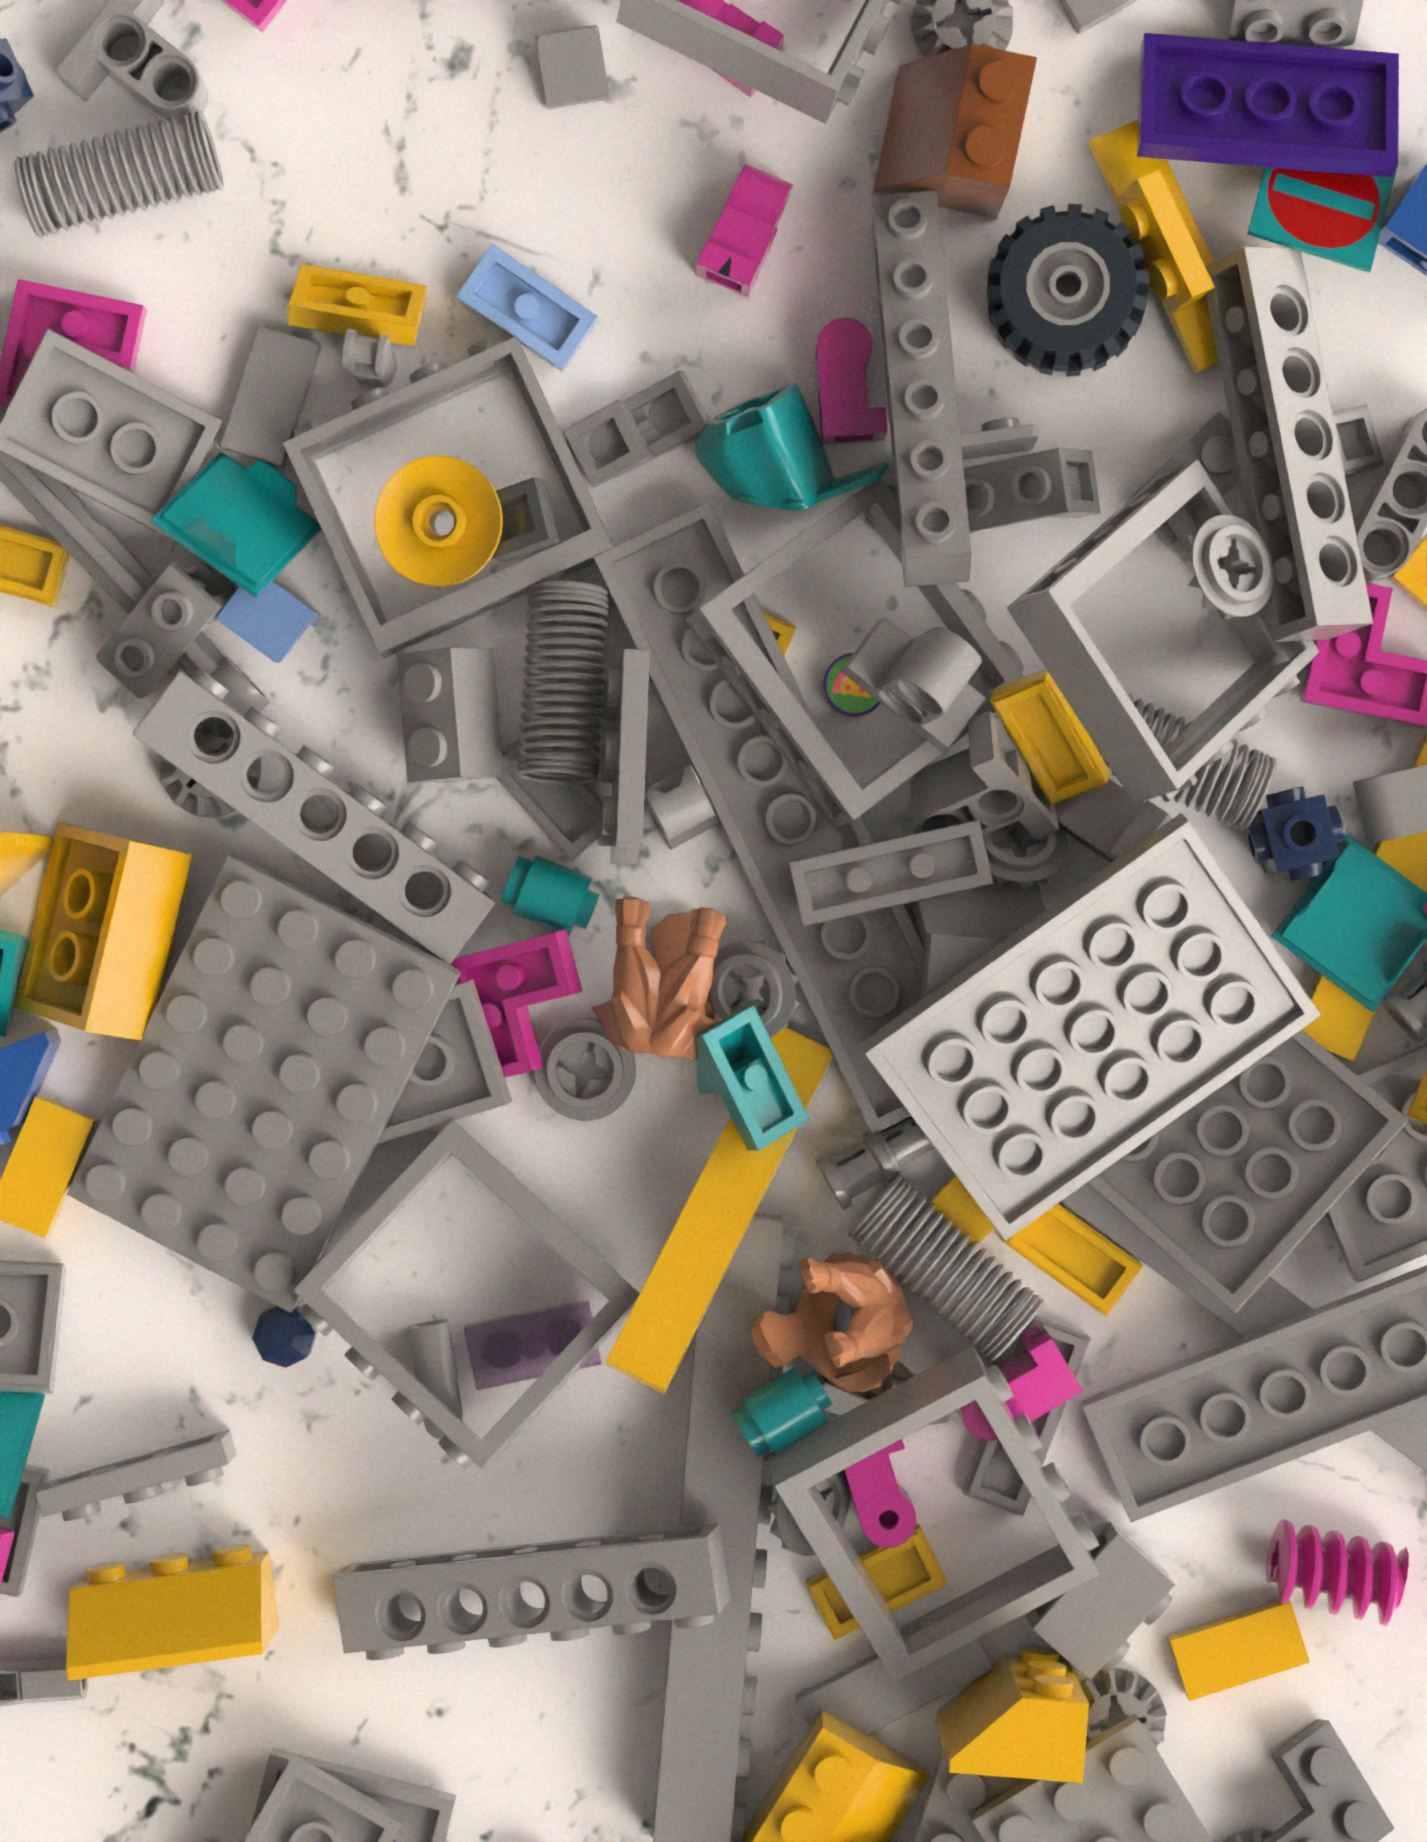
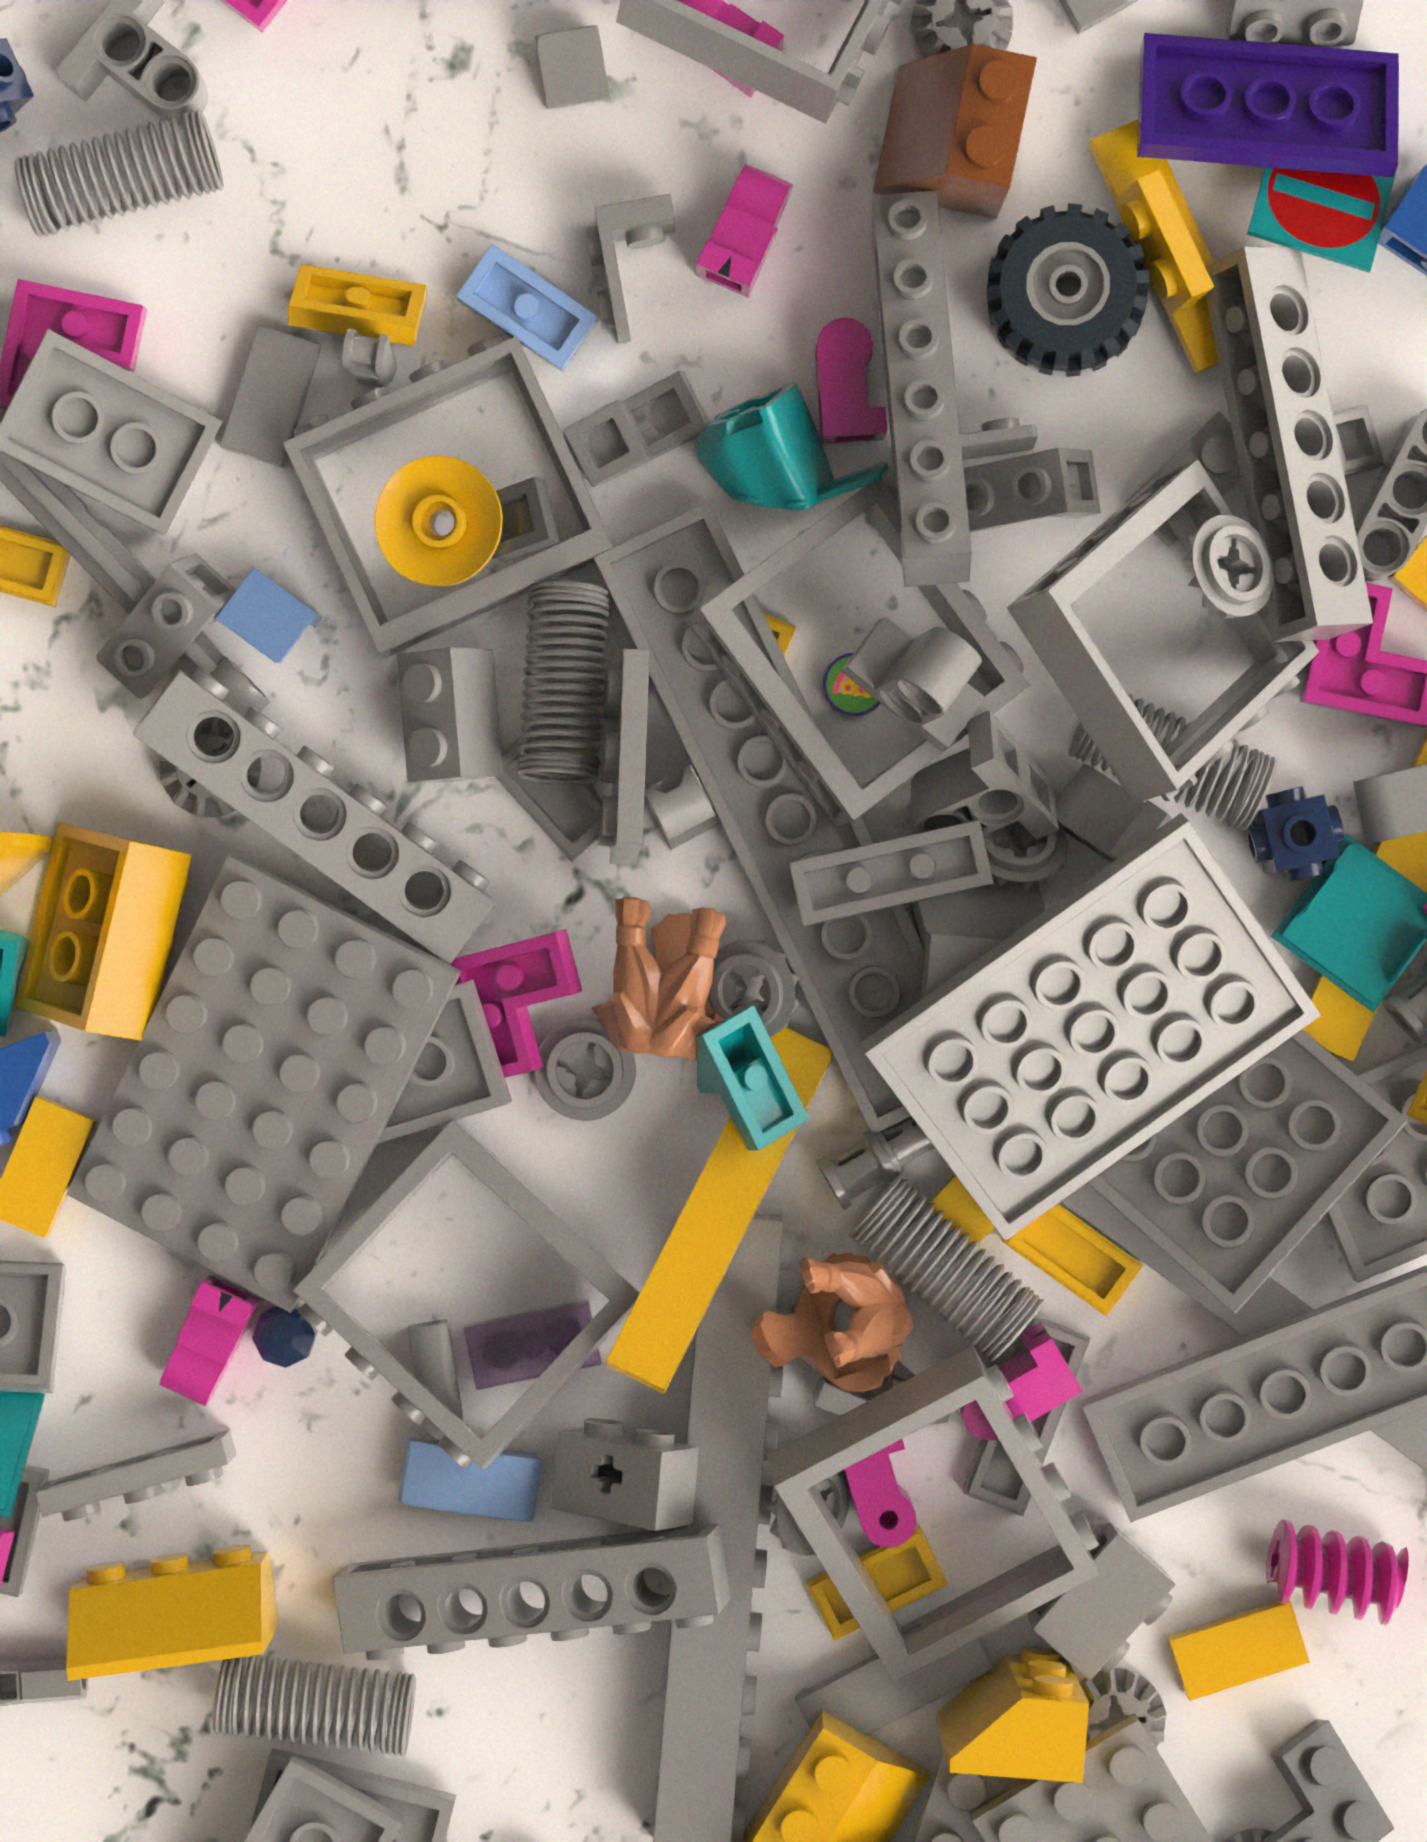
(208, 1339): none -> dark pink leg
(235, 1686): none -> light grey piece
(239, 521): teal piece -> none
(439, 1483): none -> light blue slope
(549, 894): teal brick -> none
(625, 1476): none -> light grey brick
(641, 225): none -> light grey bracket
(782, 1411): teal brick -> none
(1050, 737): yellow tile -> none

